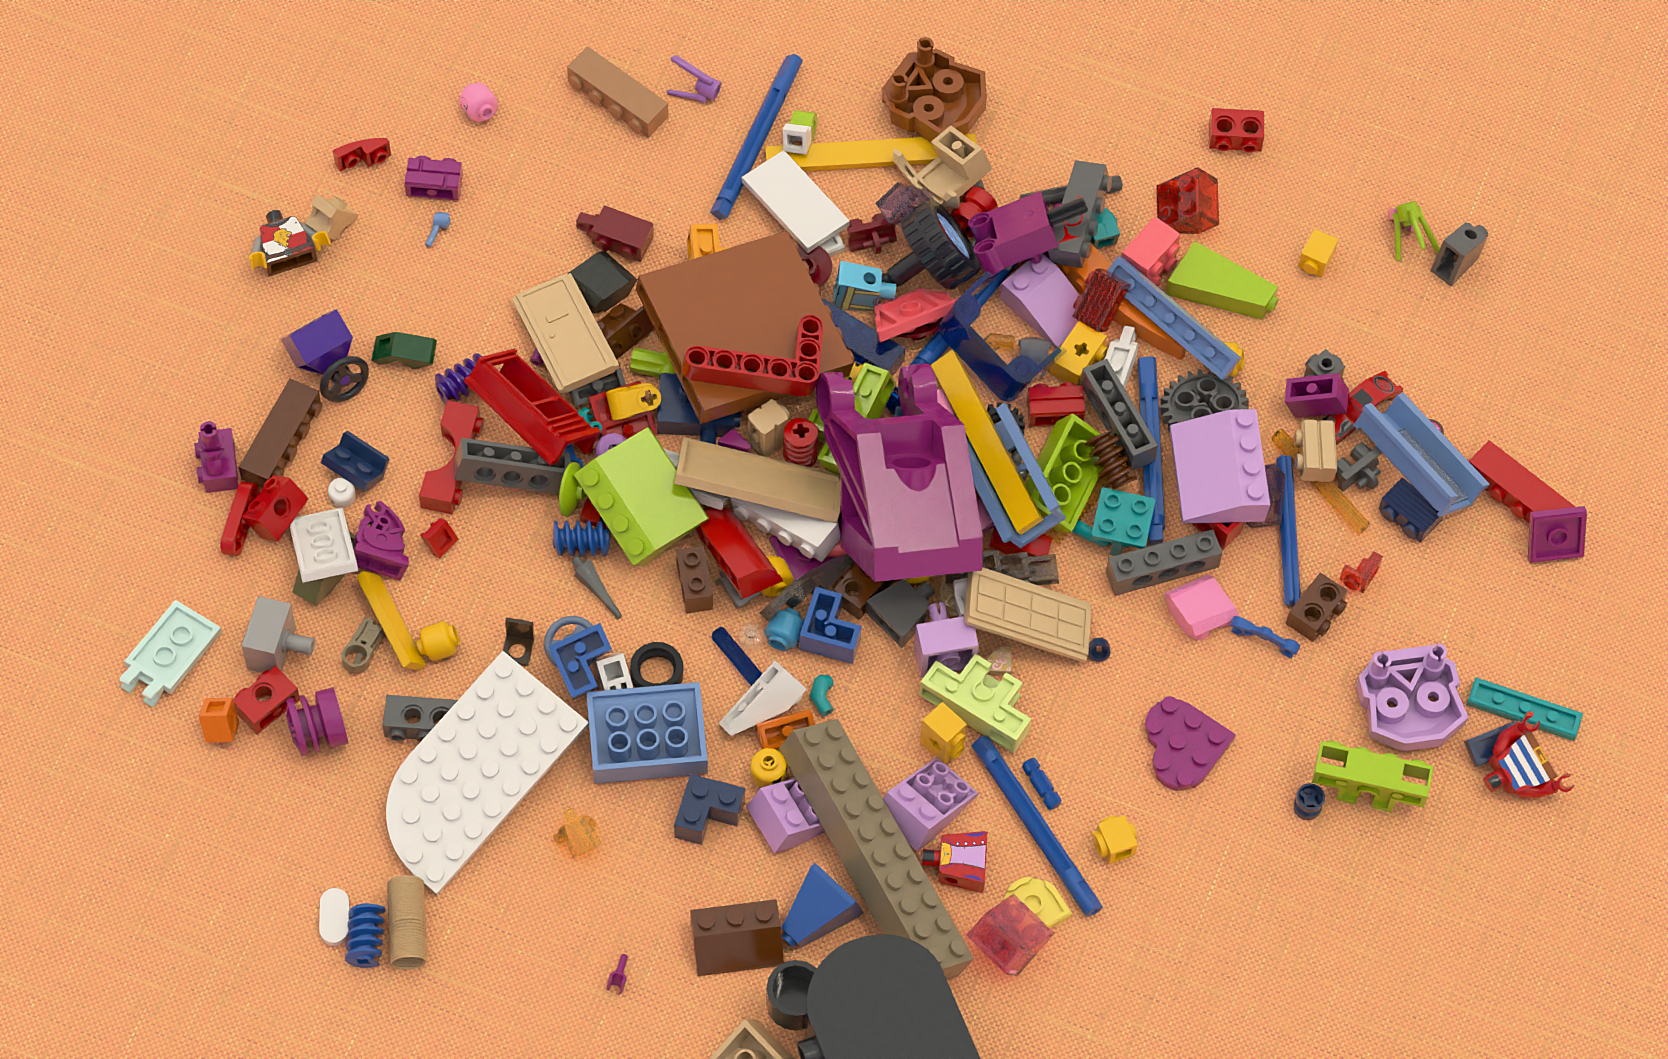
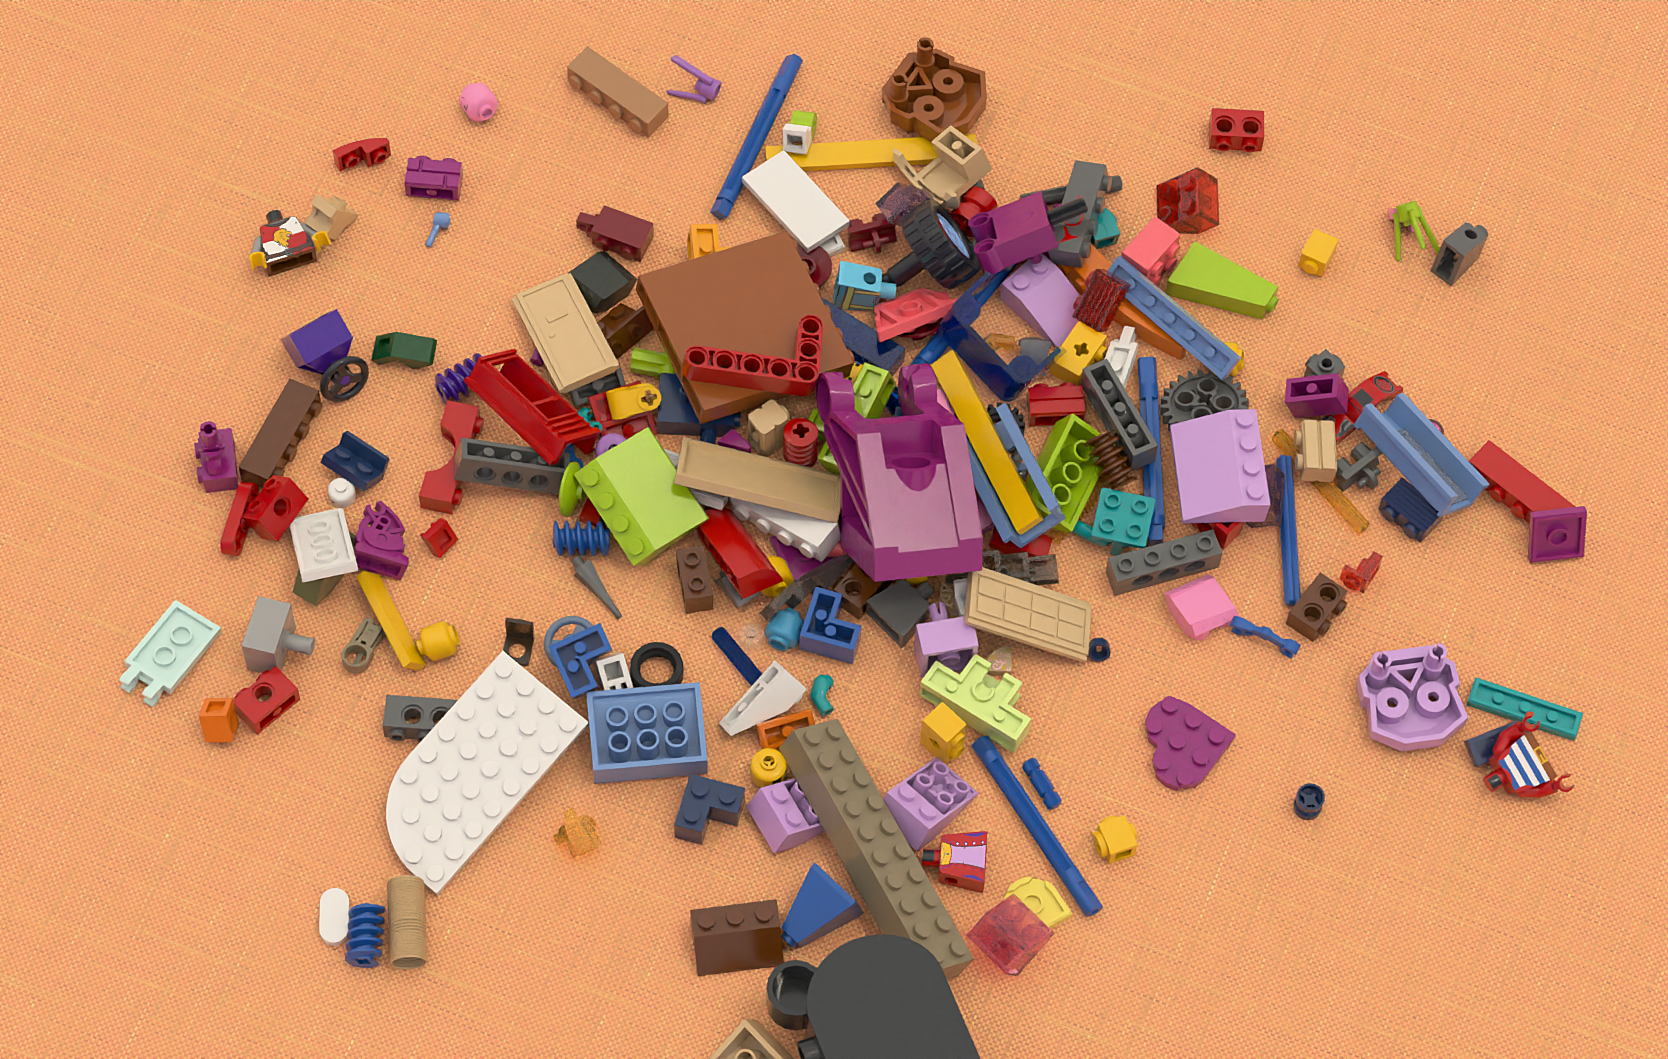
(316, 721): magenta wheel -> none
(617, 977): magenta hand -> none
(1372, 774): lime piece -> none

